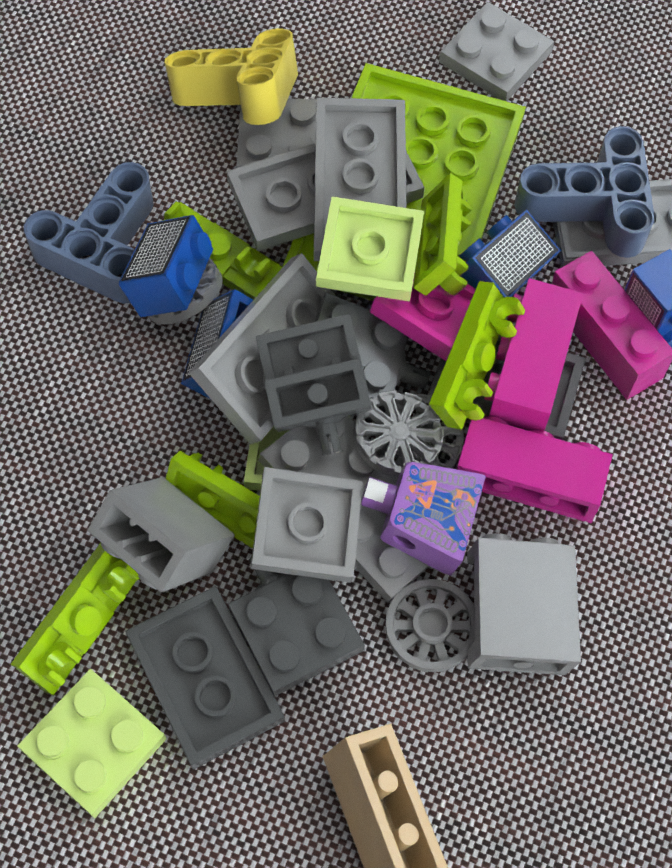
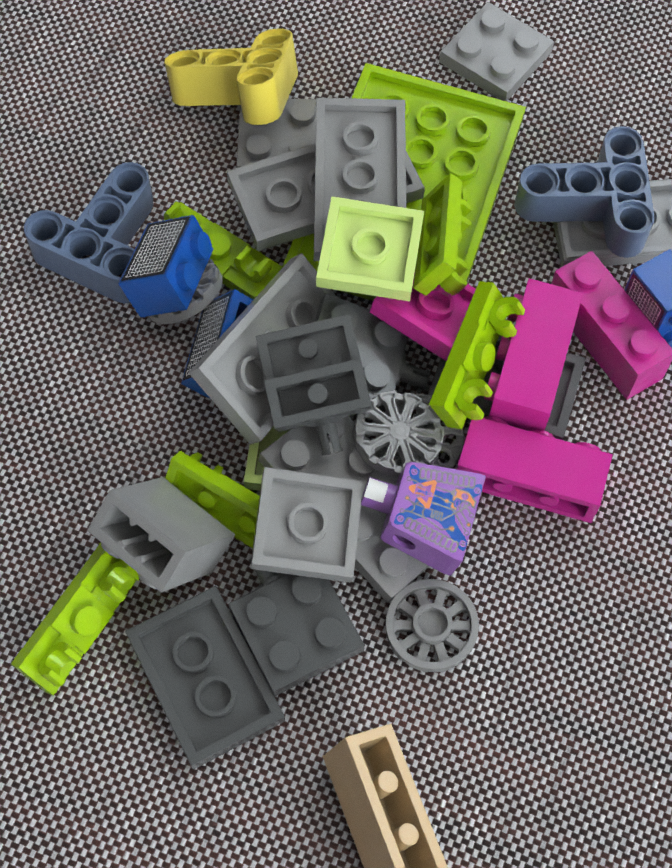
(92, 743): yellowish green plate -> none
(511, 256): brick -> none
(524, 606): light grey panel -> none

